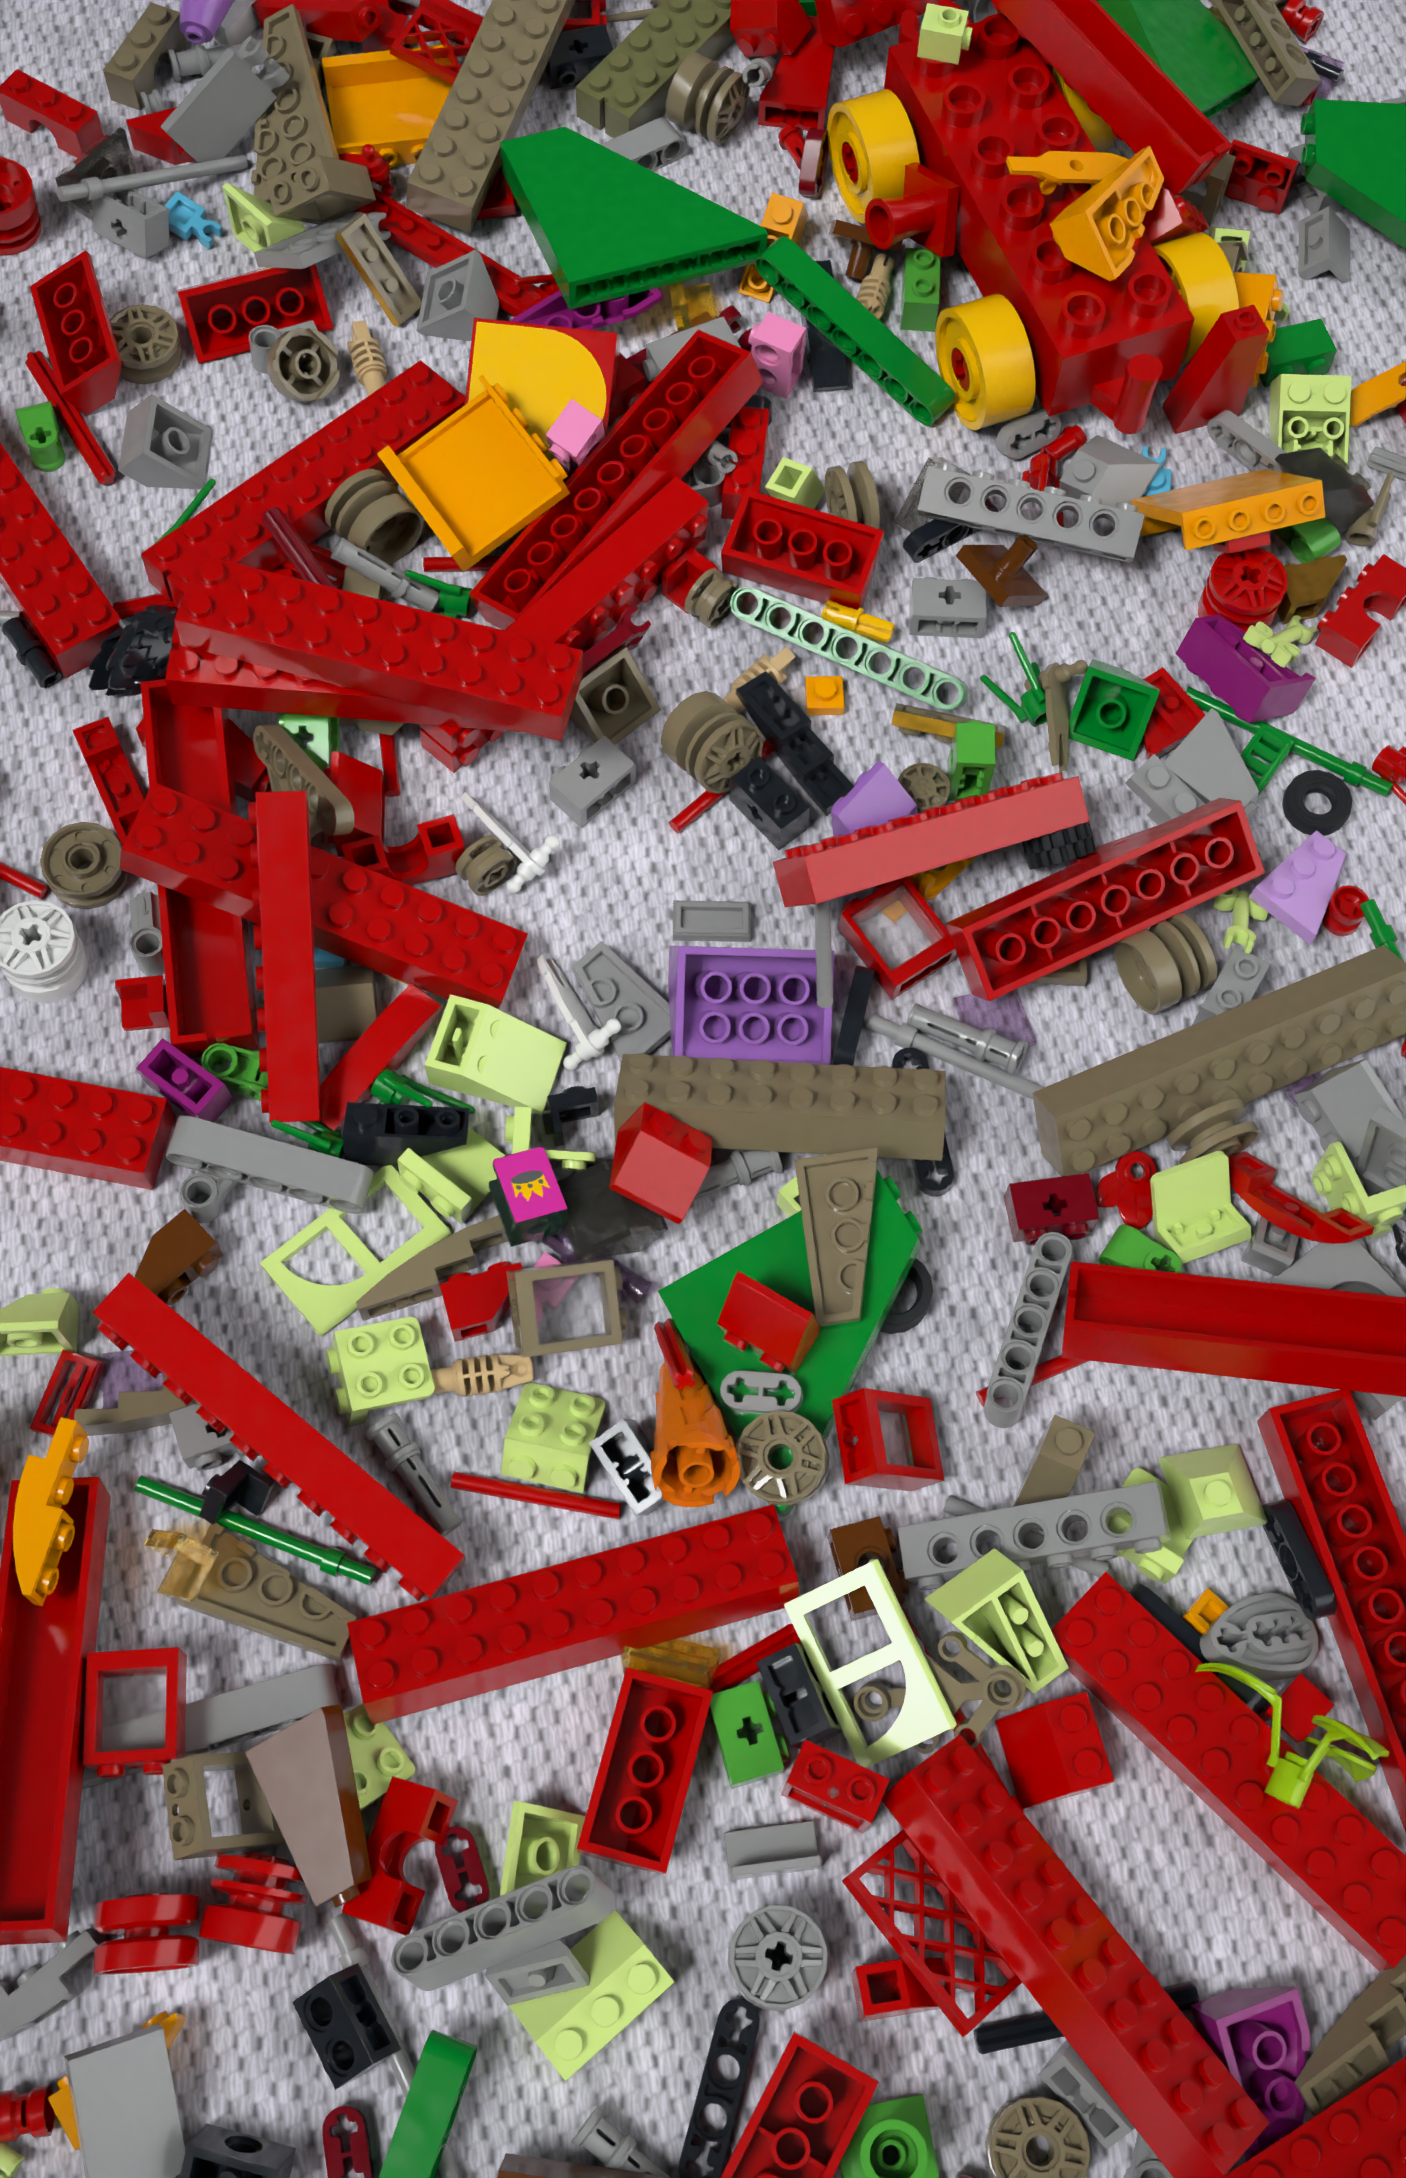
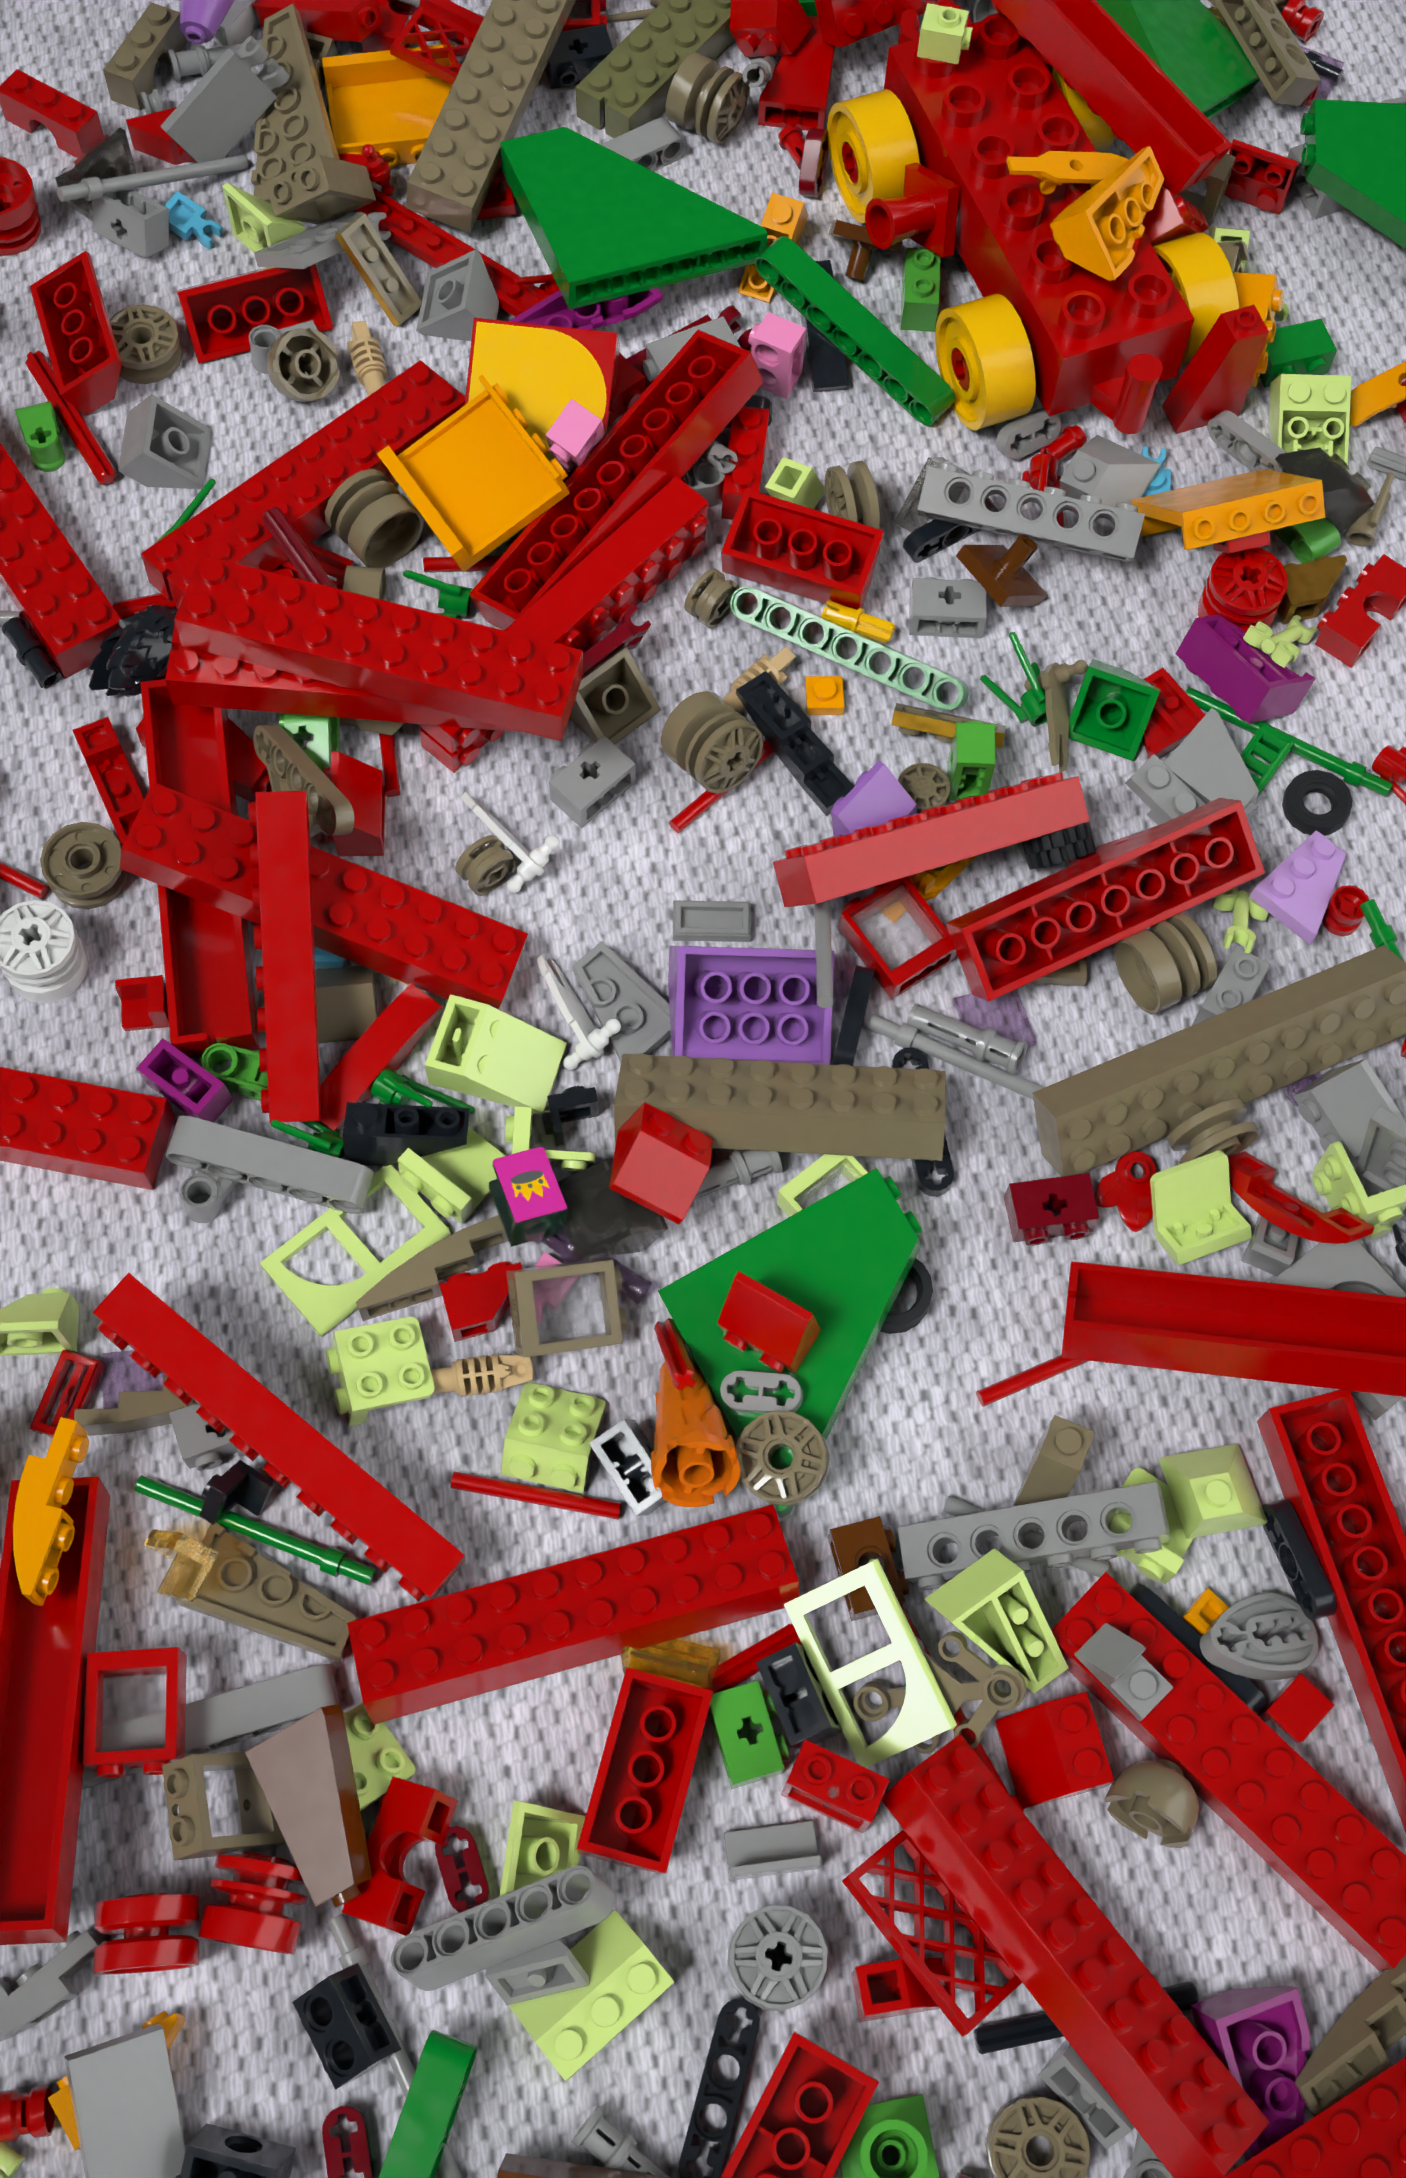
(146, 933): light grey piece -> none
(177, 1257): reddish brown slope -> none
(384, 575): light grey pin -> none
(404, 1458): light grey pin -> none
(424, 858): red arch -> none
(682, 575): red panel -> none
(692, 304): clear yellow panel -> none
(769, 803): black brick -> none
(836, 1218): dark tan wing -> none
(876, 286): tan hinge -> none
(892, 1440): red window -> none
(1022, 1345): light grey beam -> none
(1123, 1670): none -> light grey slope
(1134, 1250): bright green piece -> none
(1155, 1800): none -> dark tan cylinder
(1293, 1773): lime plant -> none
(1324, 245): light grey panel -> none

